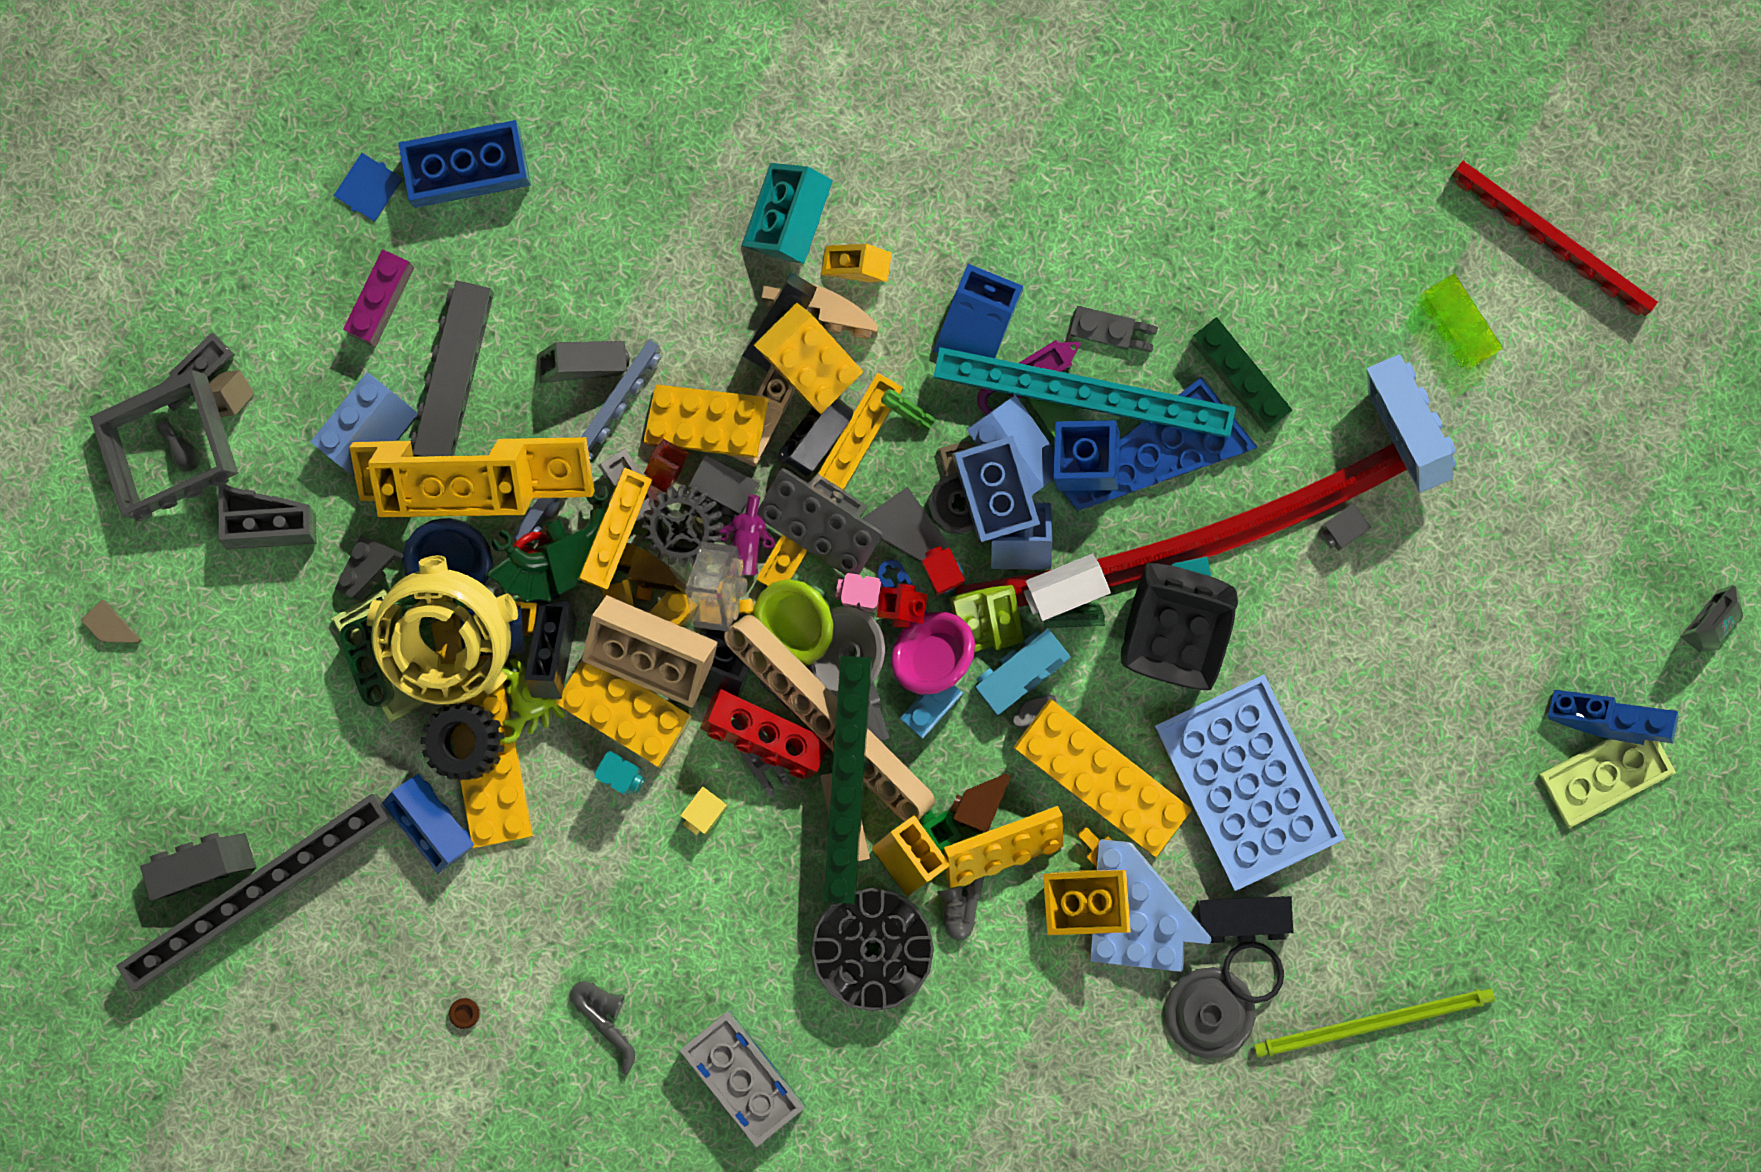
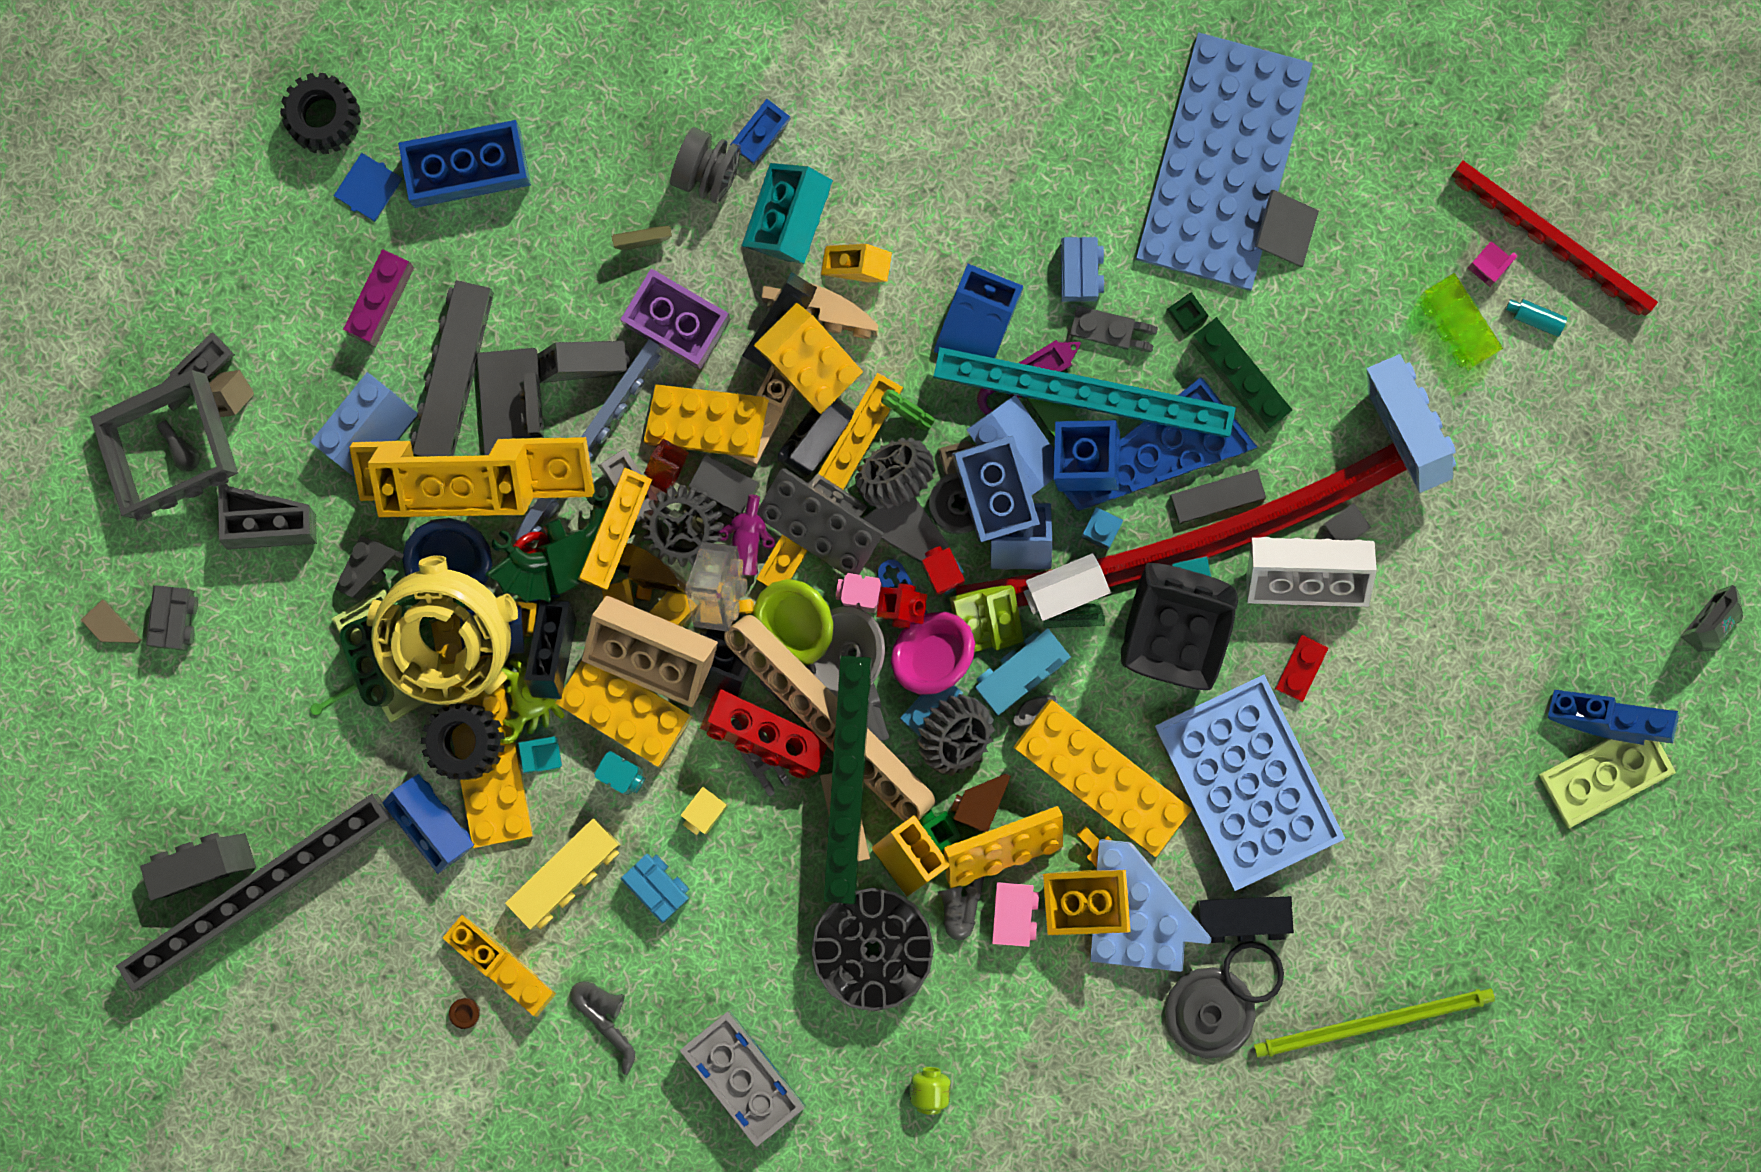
(171, 618): none -> dark grey brick
(316, 709): none -> bright green hinge
(337, 130): none -> black tyre
(499, 965): none -> yellow slope
(510, 395): none -> dark grey bracket
(540, 755): none -> teal panel
(563, 874): none -> light yellow brick
(641, 238): none -> olive tile
(655, 887): none -> dark azure brick
(675, 319): none -> medium lavender brick
(704, 165): none -> dark grey wheel
(761, 131): none -> blue plate
(895, 473): none -> dark grey gear
(930, 1091): none -> lime head
(955, 735): none -> dark grey gear
(1013, 914): none -> bright pink brick
(1080, 269): none -> medium blue brick
(1102, 528): none -> dark azure brick
(1187, 313): none -> dark green tile
(1218, 496): none -> dark grey tile
(1223, 160): none -> medium blue plate
(1286, 228): none -> dark grey piece
(1301, 668): none -> red plate
(1311, 572): none -> white brick
(1491, 263): none -> dark pink panel
(1537, 316): none -> teal cylinder

